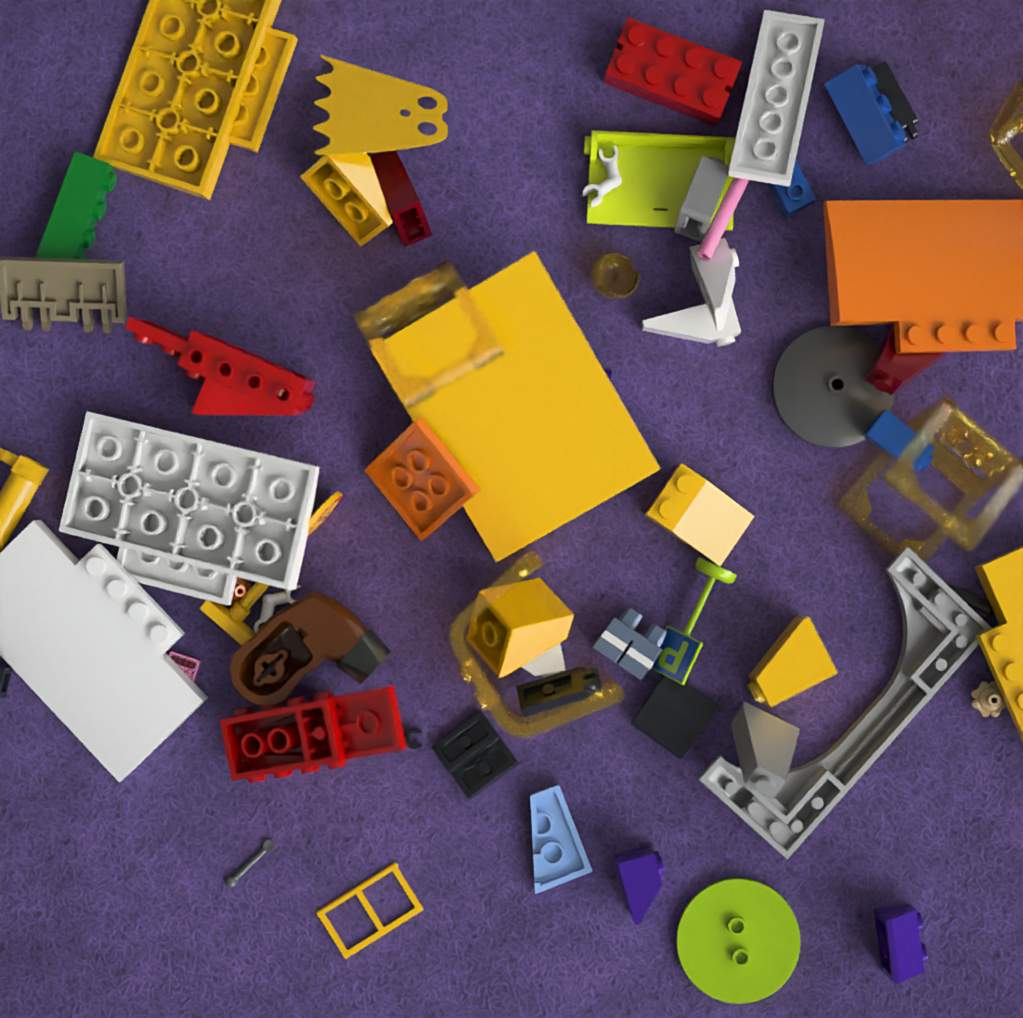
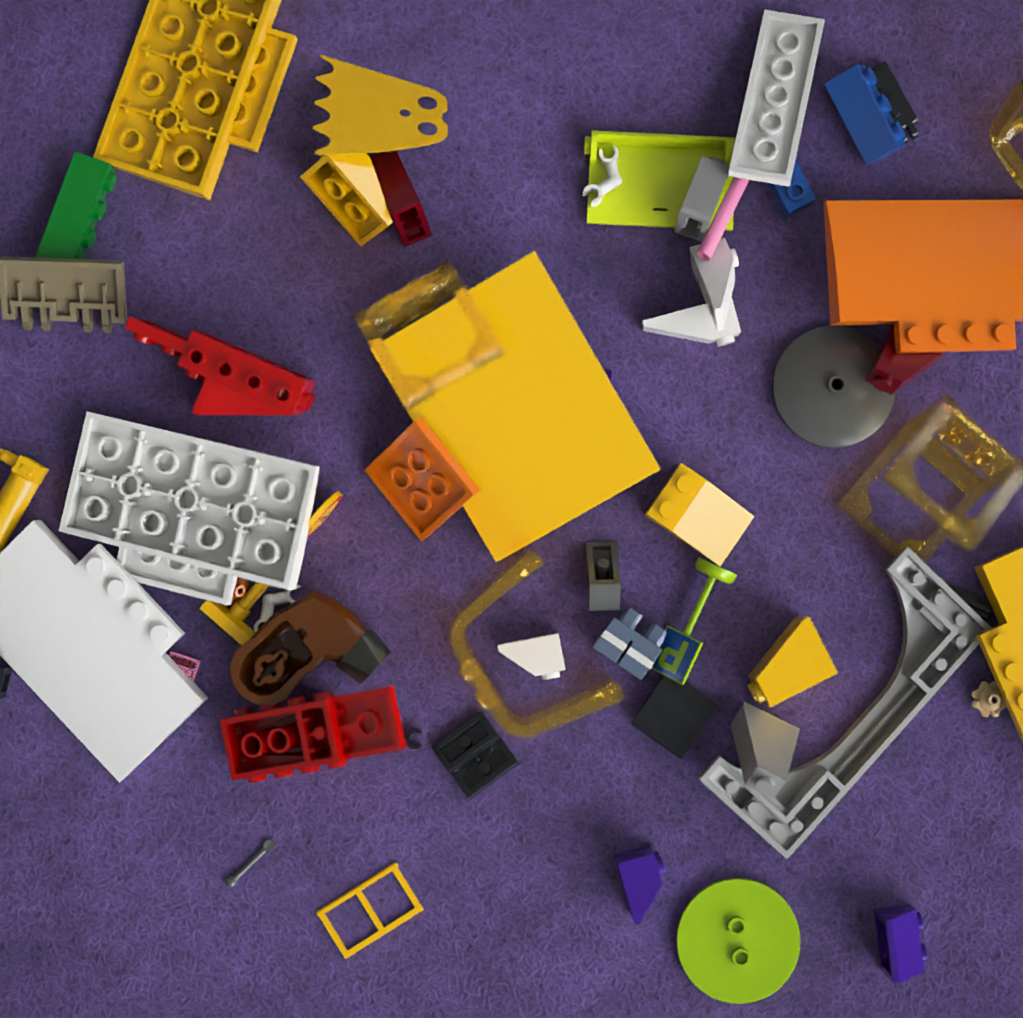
(519, 626): yellow slope -> none
(555, 841): light blue wing -> none
(557, 690): black hinge -> none
(603, 576): none -> dark grey slope
(604, 272): clear yellow hair -> none
(672, 72): red piece -> none
(893, 436): blue brick -> none

